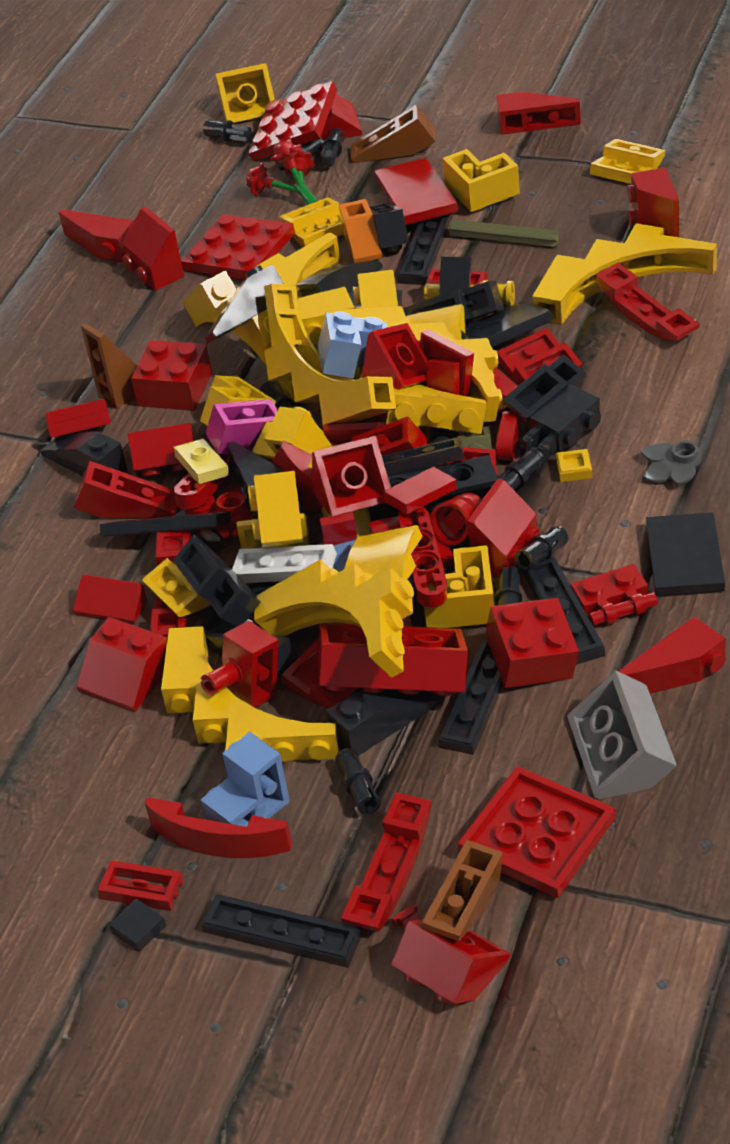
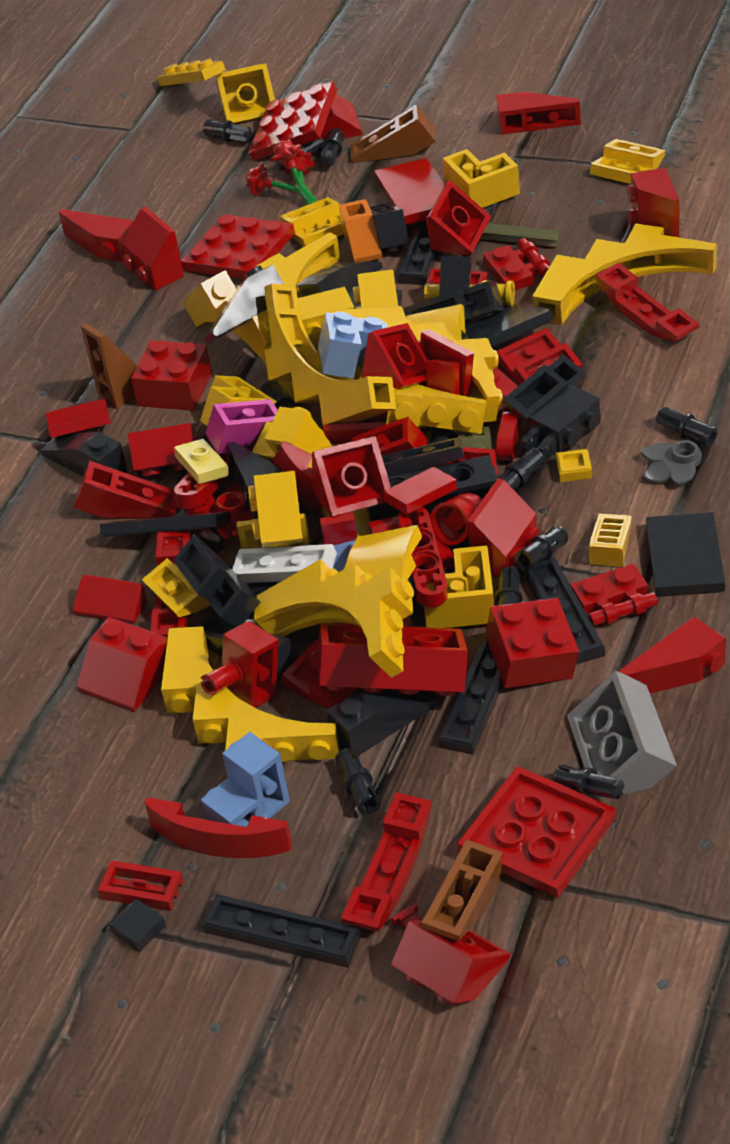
(190, 72): none -> yellow plate
(455, 221): none -> red slope
(510, 266): none -> red plate
(589, 782): none -> black axle
(610, 540): none -> yellow slope
(687, 426): none -> black axle

